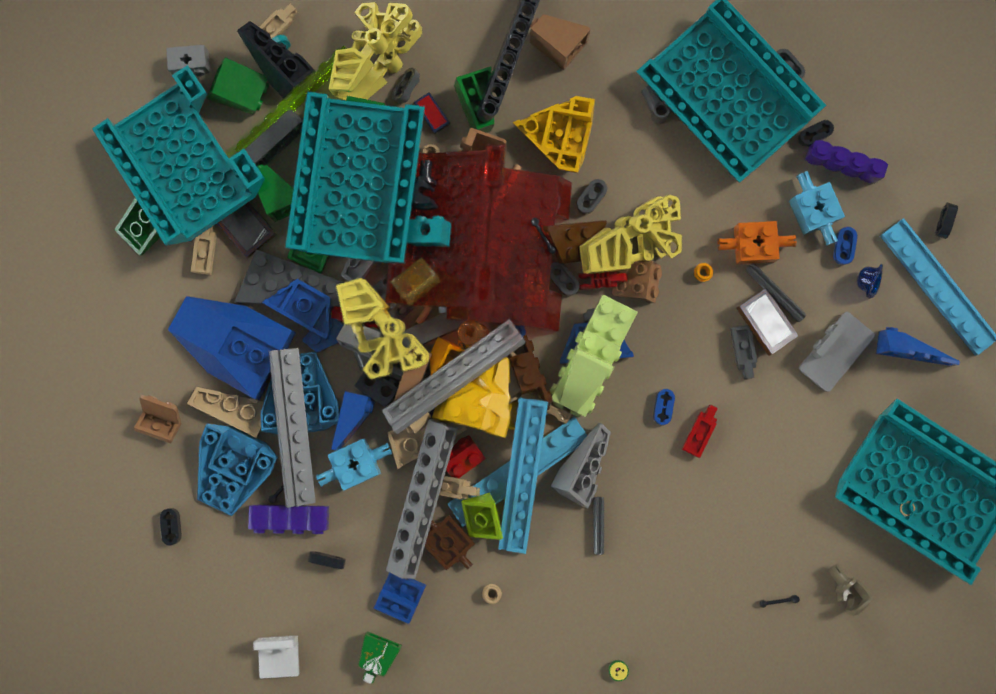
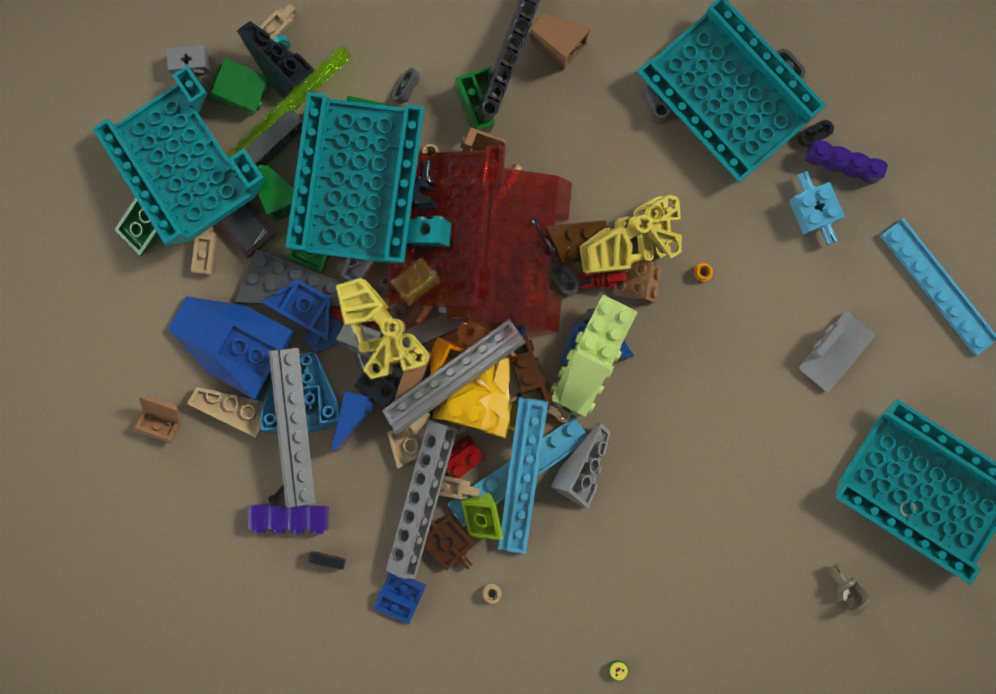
(175, 526): black beam -> none
(231, 467): dark azure wedge -> none
(278, 656): white bracket -> none
(342, 459): medium azure brick -> none
(353, 71): light yellow piece -> none
(377, 656): green torso -> none
(433, 114): red tile -> none
(561, 131): yellow wedge -> none
(591, 196): dark grey plate -> none
(598, 525): dark grey axle -> none
(659, 406): blue beam -> none
(701, 432): red hinge -> none
(744, 350): dark grey hinge -> none
(748, 251): orange brick -> none
(756, 273): dark grey axle -> none
(767, 322): tile -> none
(794, 598): black hinge -> none
(847, 247): blue plate -> none
(870, 279): clear blue hat -> none
(904, 346): blue wedge -> none
(946, 220): black beam -> none

